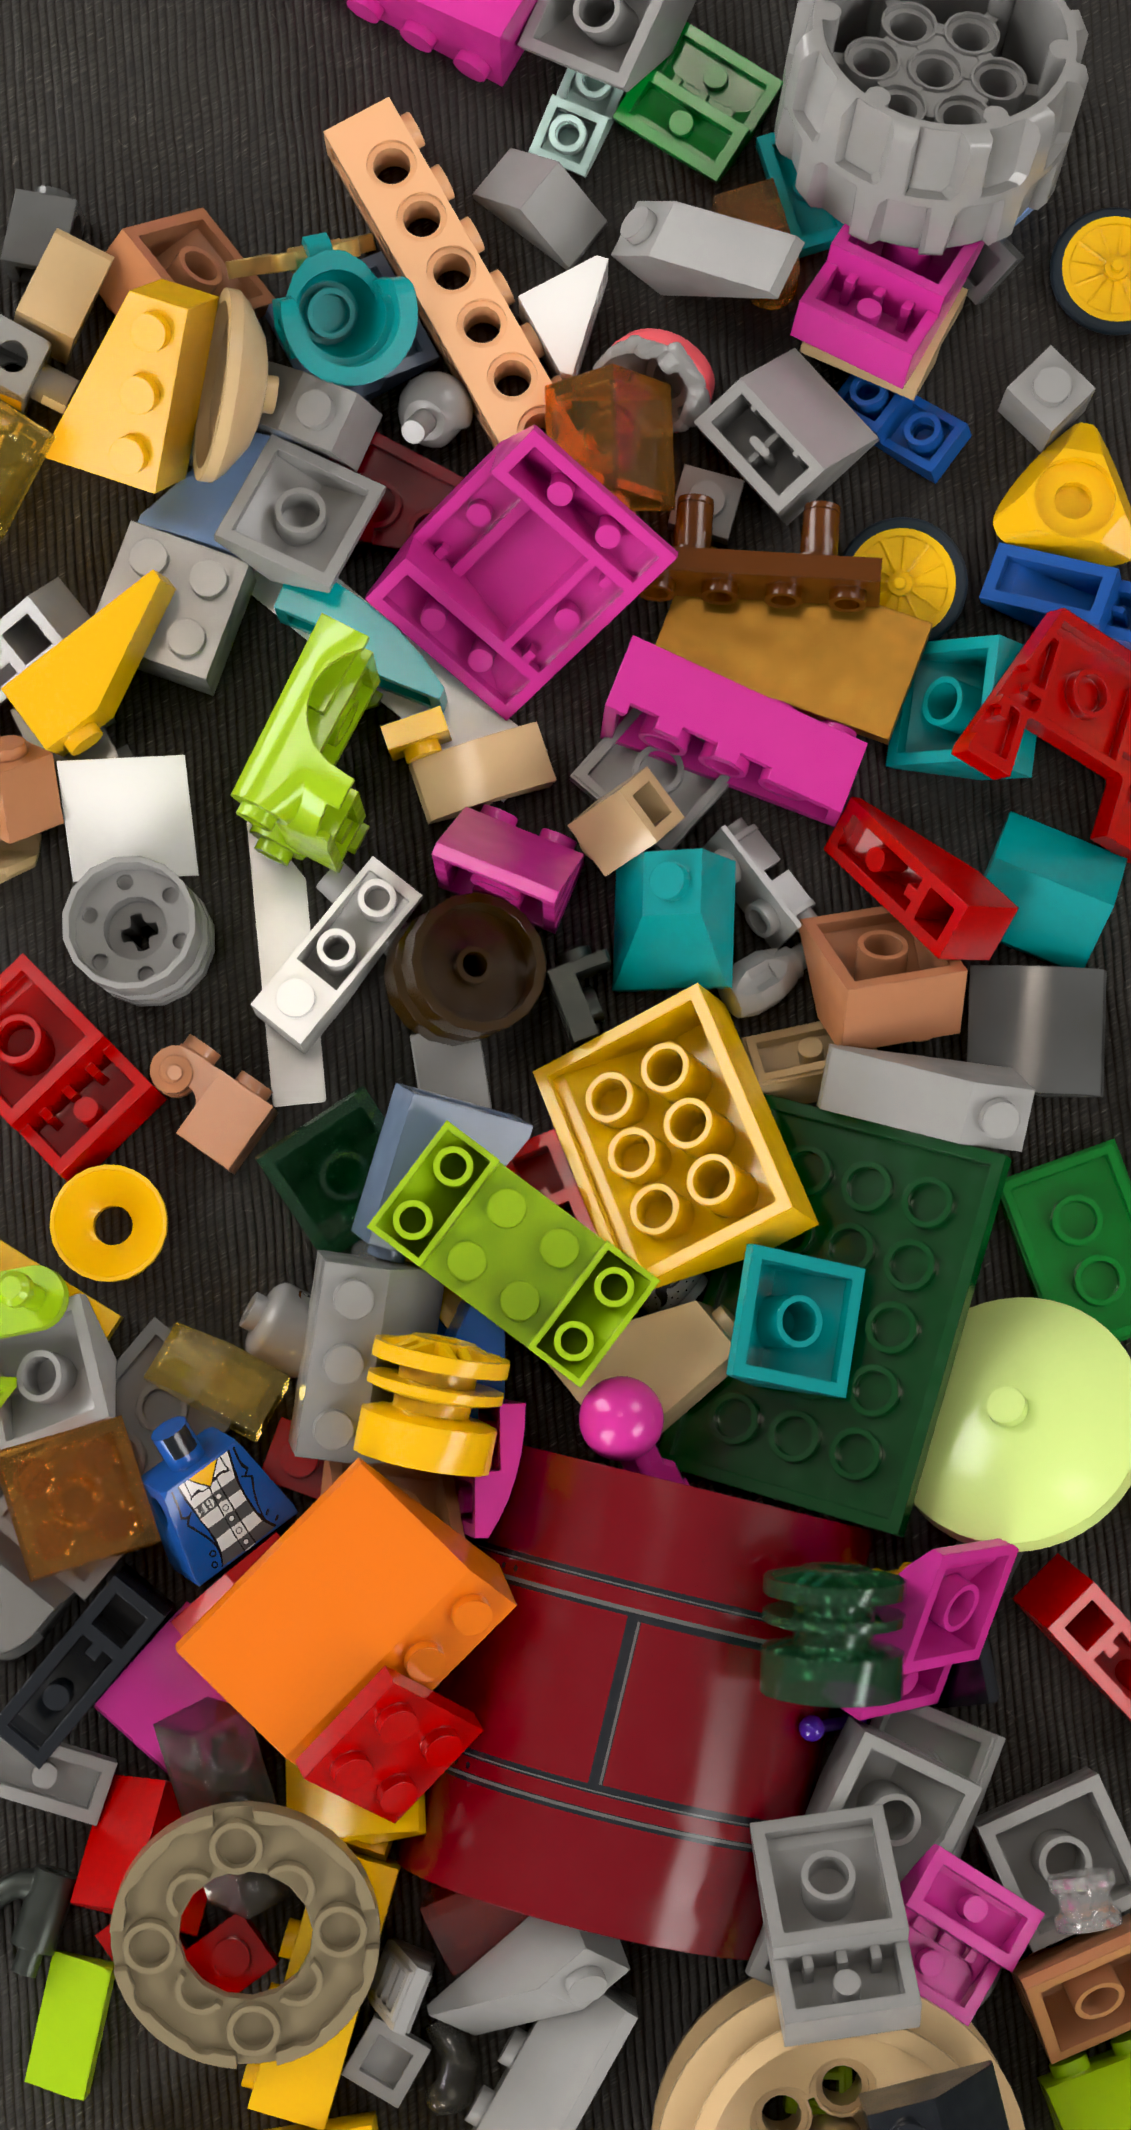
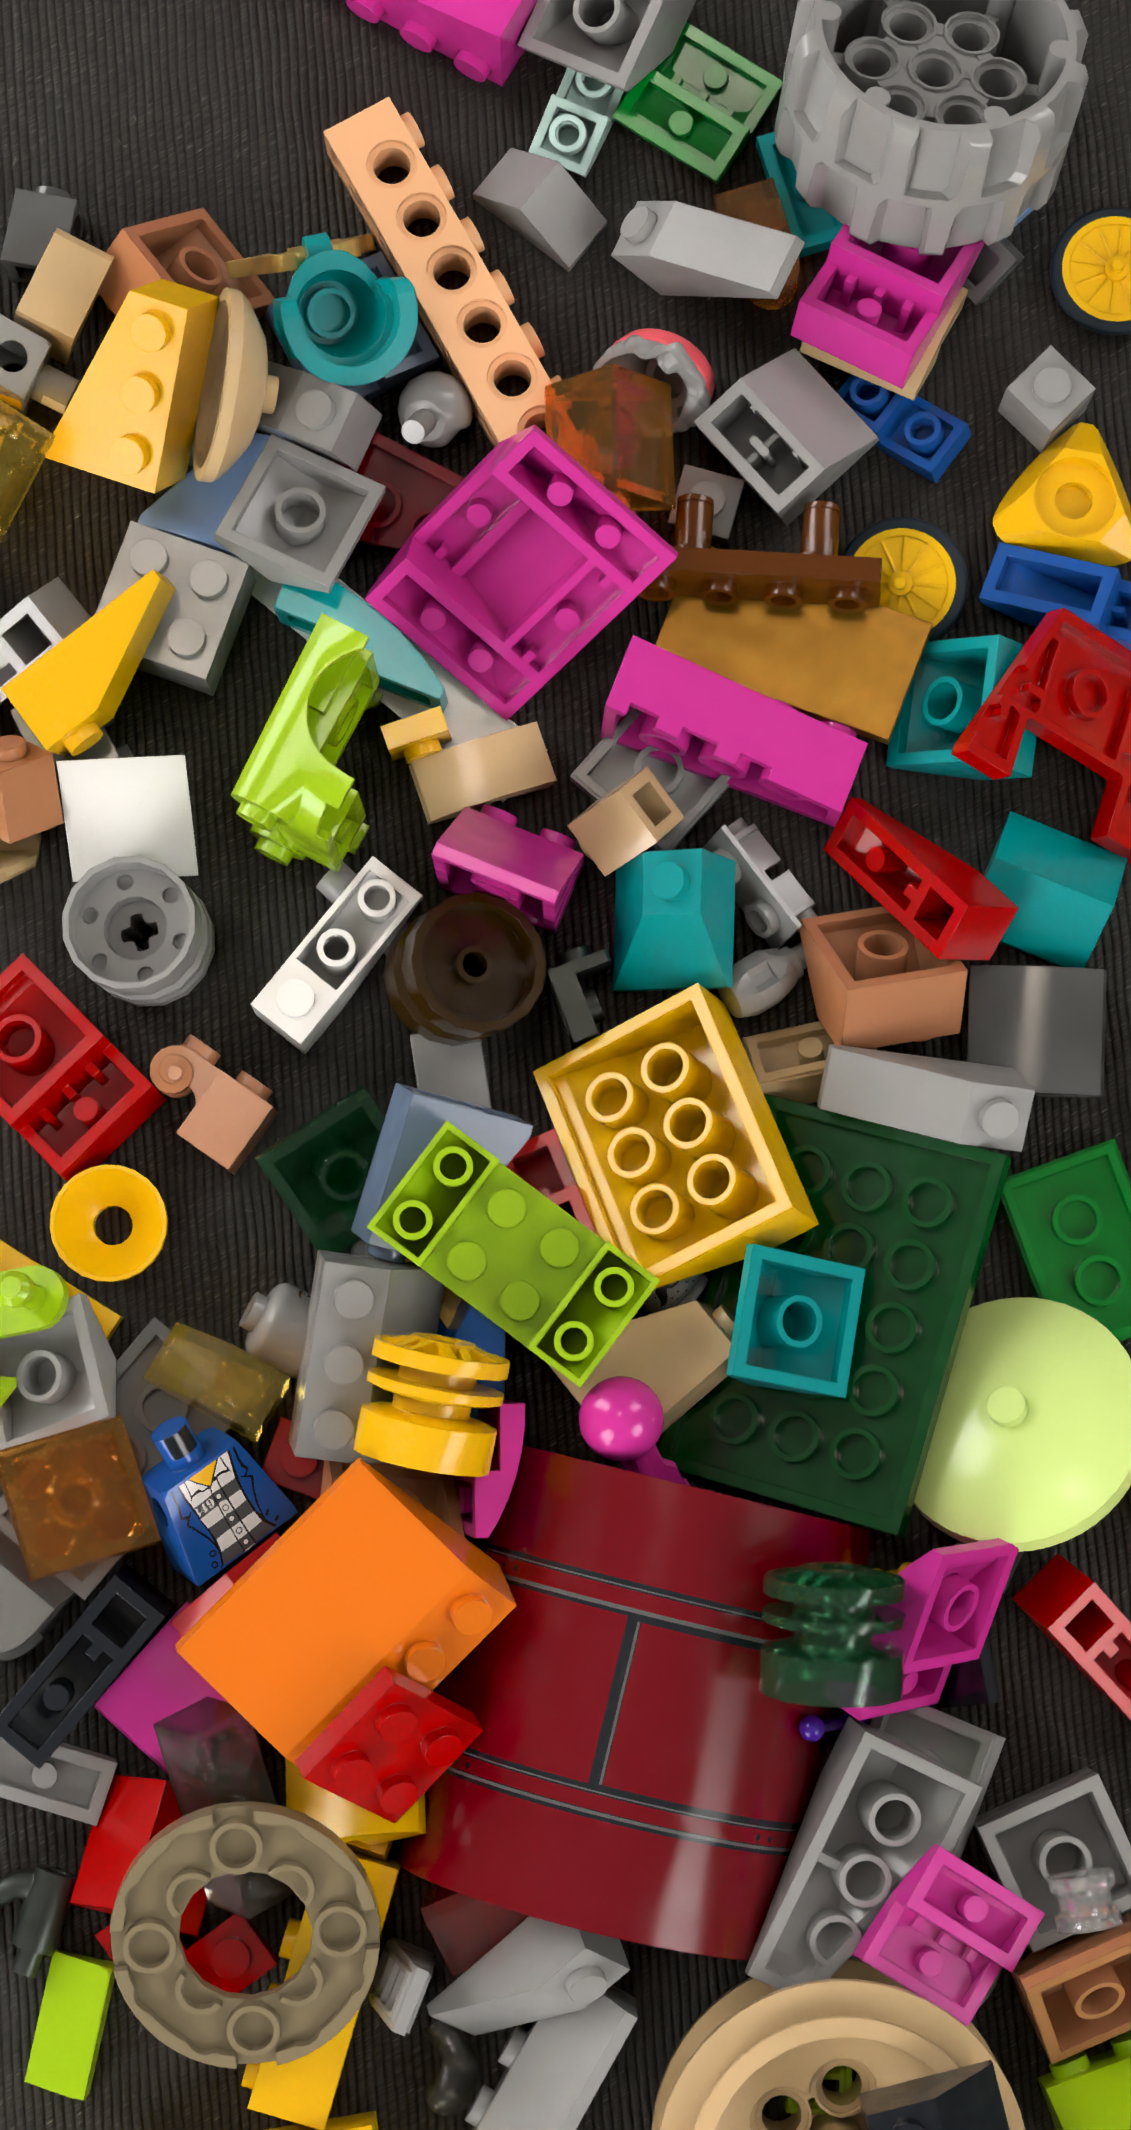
(281, 927): white sticker -> none
(386, 2061): light grey plate -> none
(565, 314): white slope -> none
(835, 1925): light grey slope -> none

